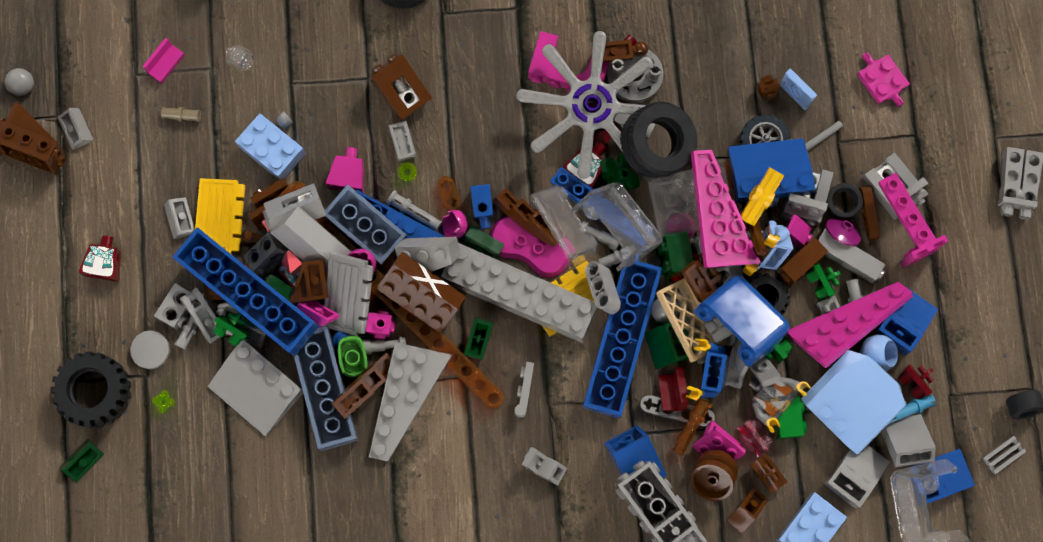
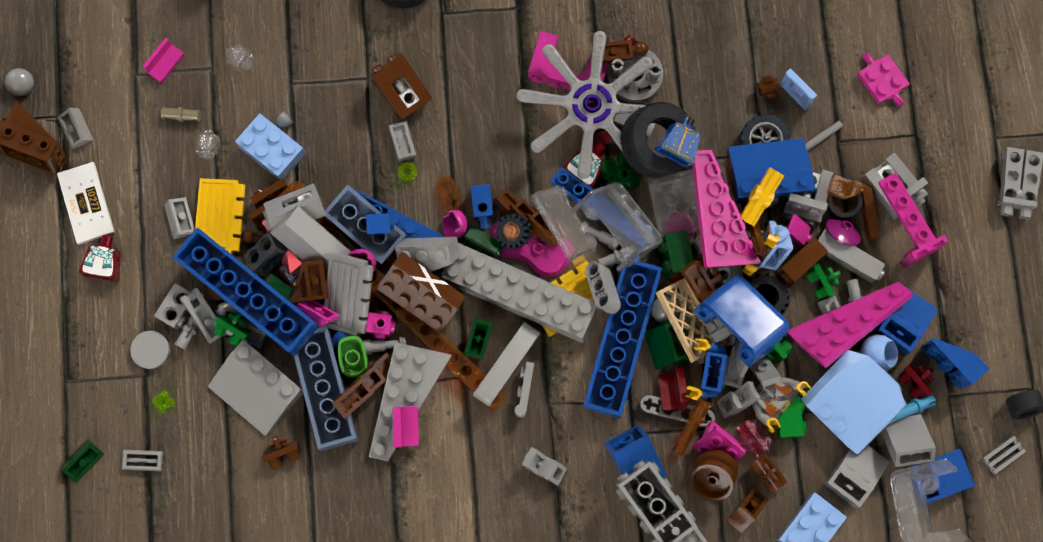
(67, 382): black tyre -> none
(85, 203): none -> white tile
(159, 461): none -> light grey tile
(206, 144): none -> clear head
(289, 449): none -> reddish brown hips
(346, 171): dark pink torso -> none
(379, 224): none -> blue brick
(404, 209): light grey pin -> none
(405, 426): none -> dark pink panel
(506, 364): none -> light grey beam
(513, 231): none -> black wheel
(680, 142): none -> blue torso
(739, 400): none -> light grey slope
(845, 188): none -> clear orange slope
(958, 363): none -> blue slope

